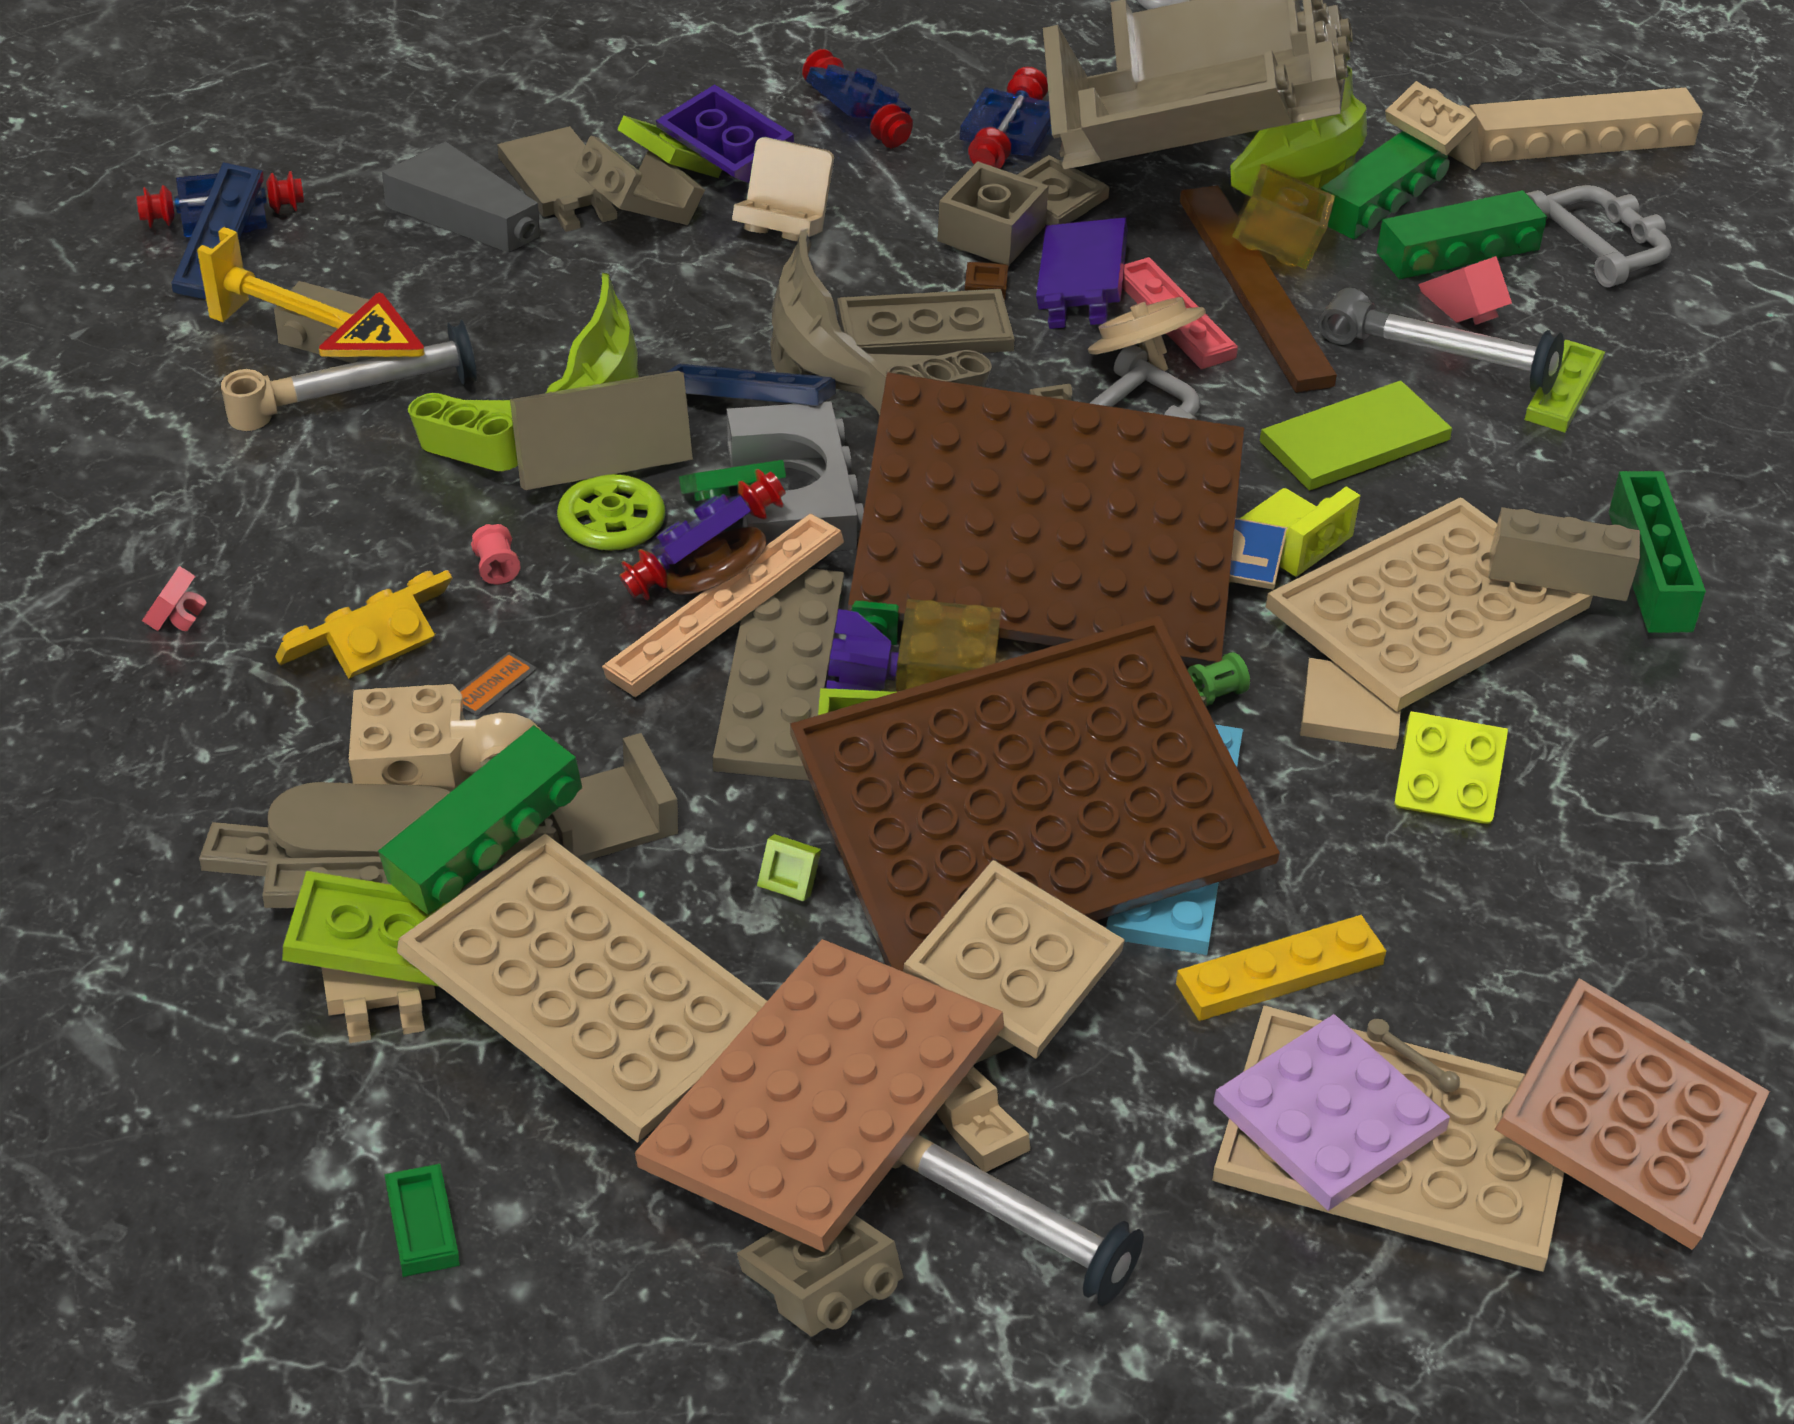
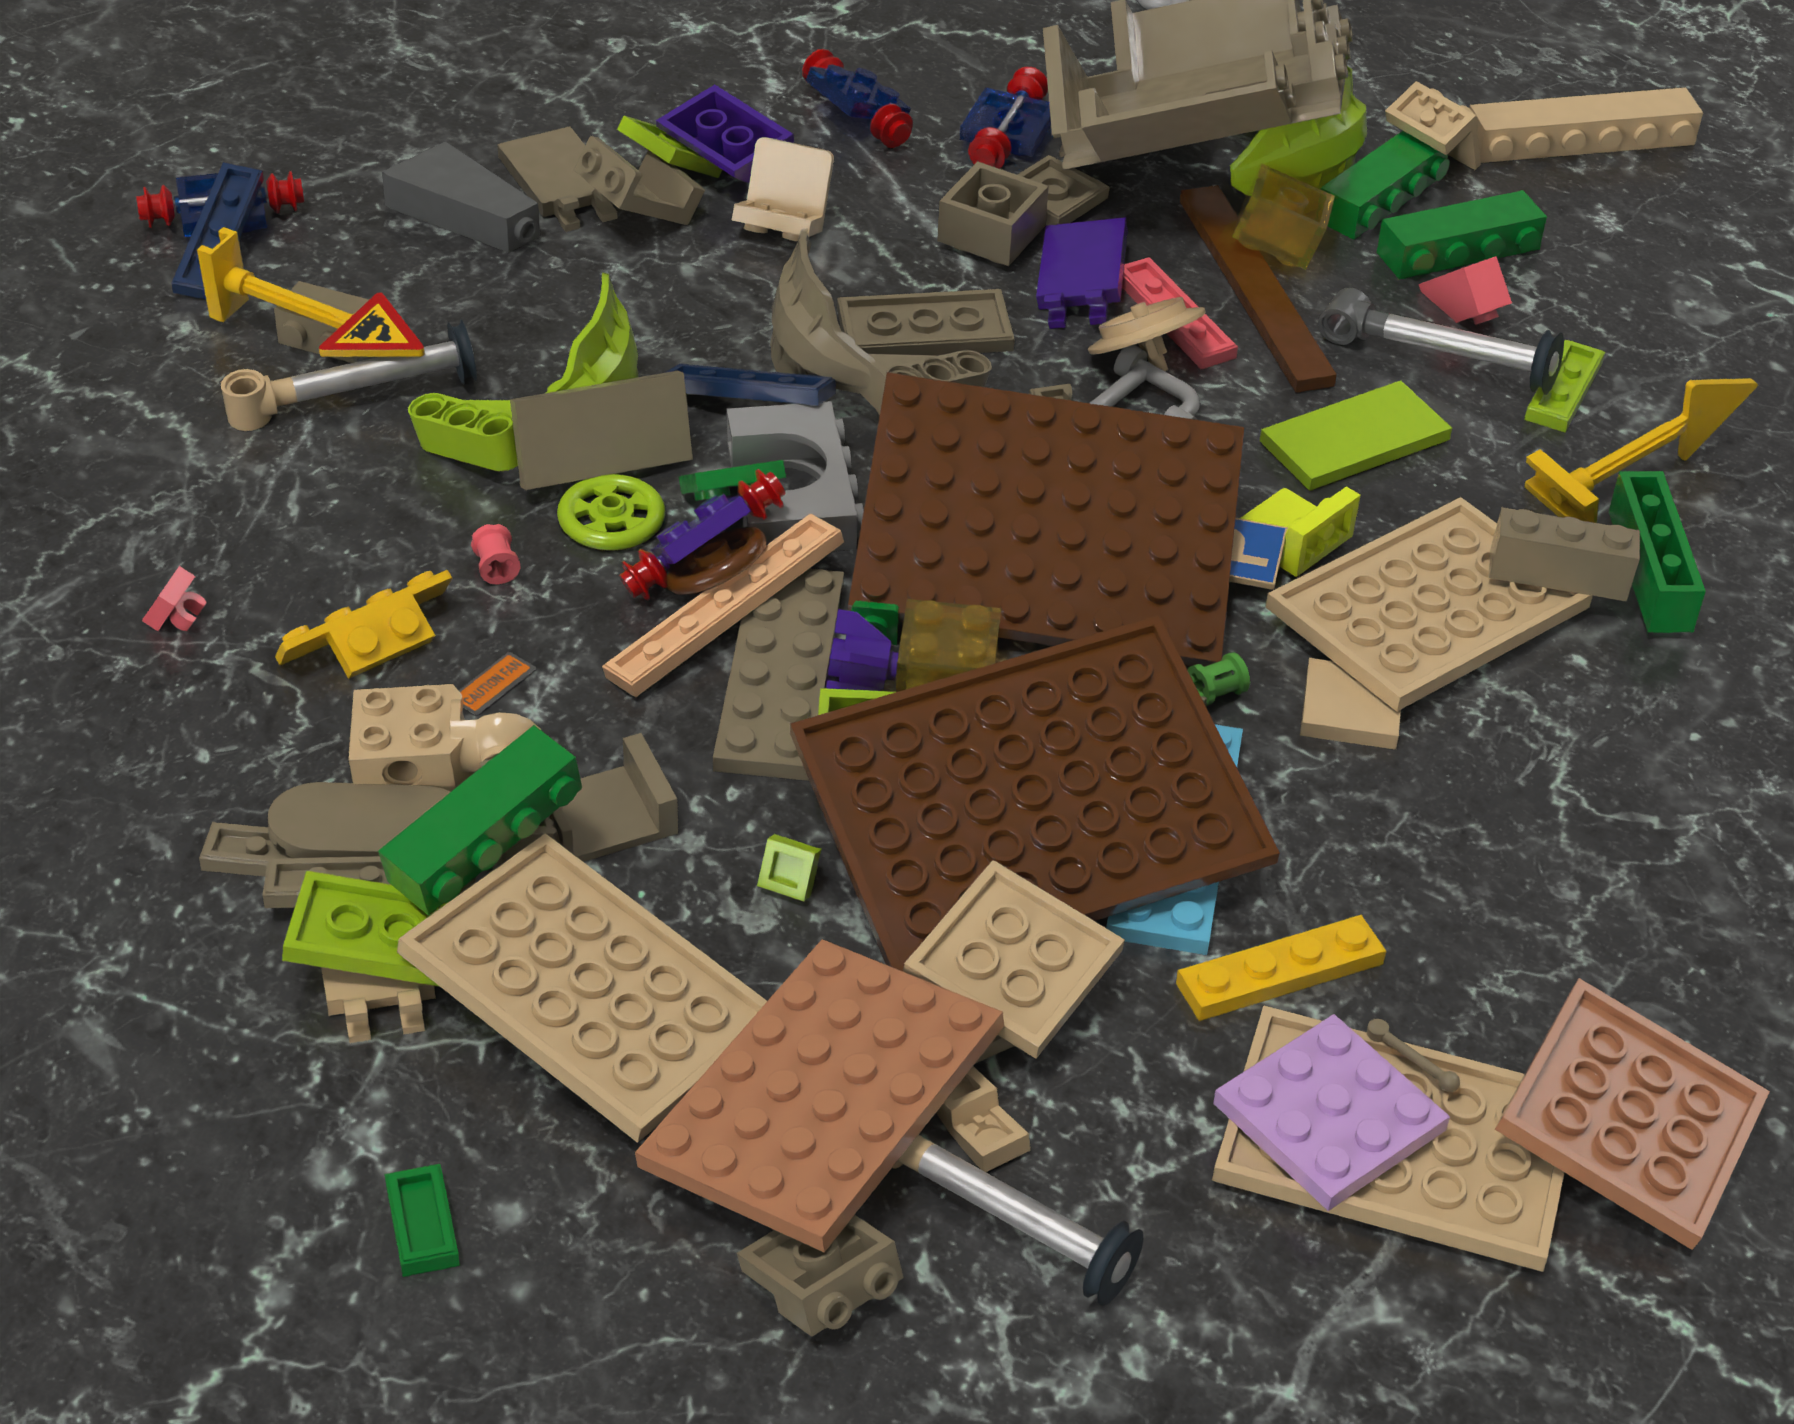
(986, 276): reddish brown tile -> none
(1450, 767): neon yellow bracket -> none
(1611, 265): light grey bar -> none
(1704, 410): none -> yellow piece

